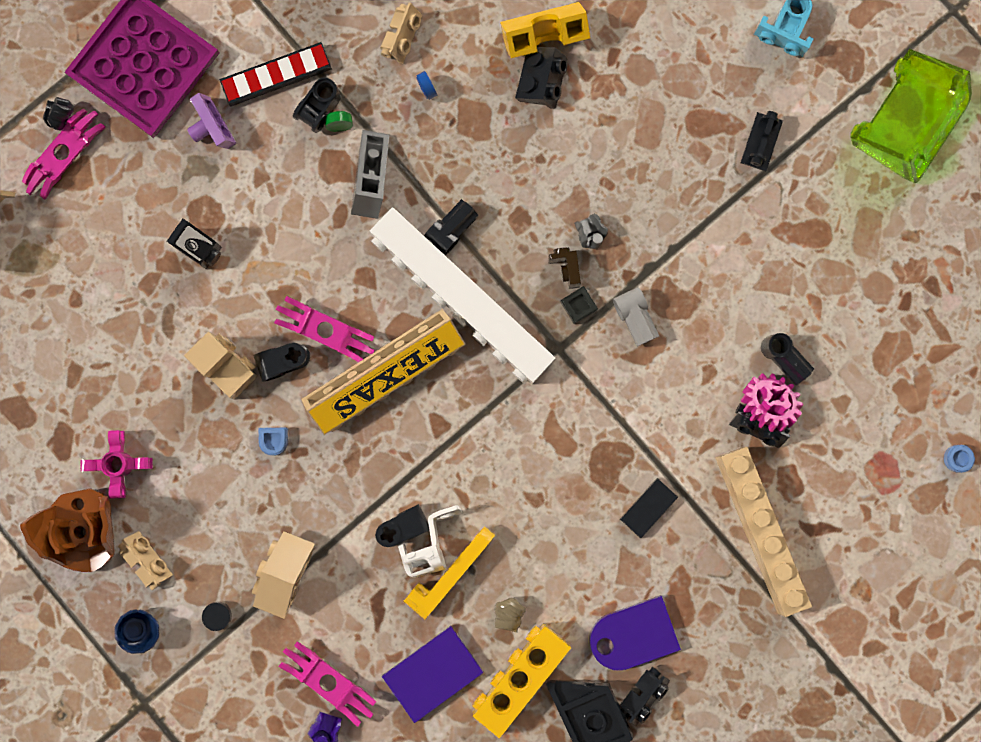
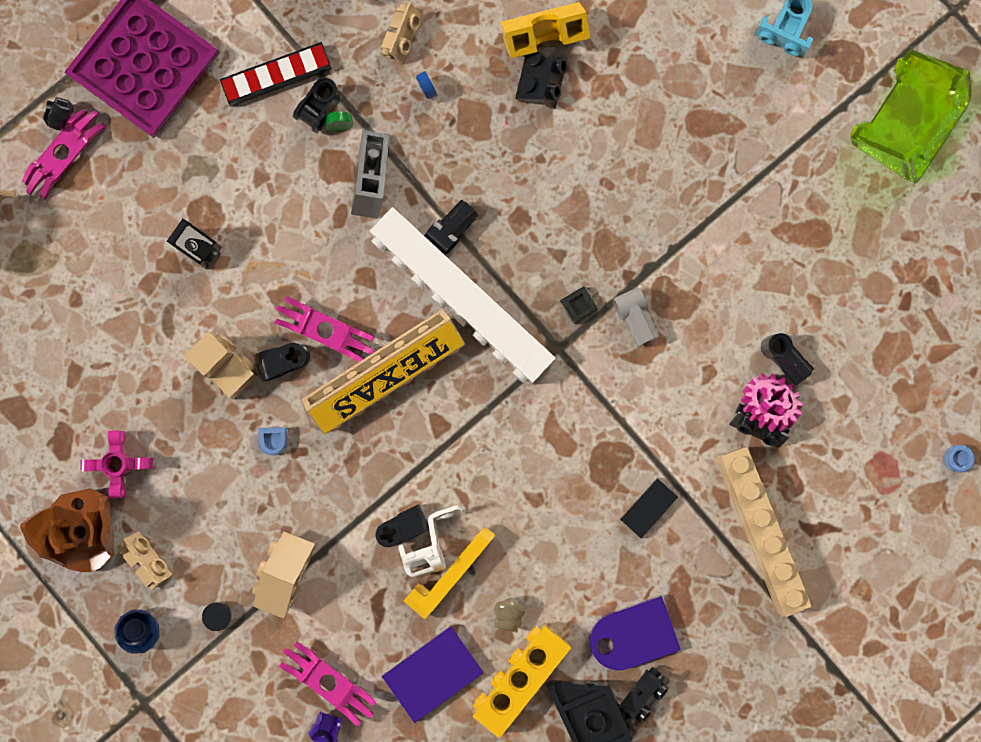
(210, 123): medium lavender tile -> none
(570, 270): dark brown bracket -> none
(591, 231): dark grey arm -> none
(762, 140): black hinge -> none

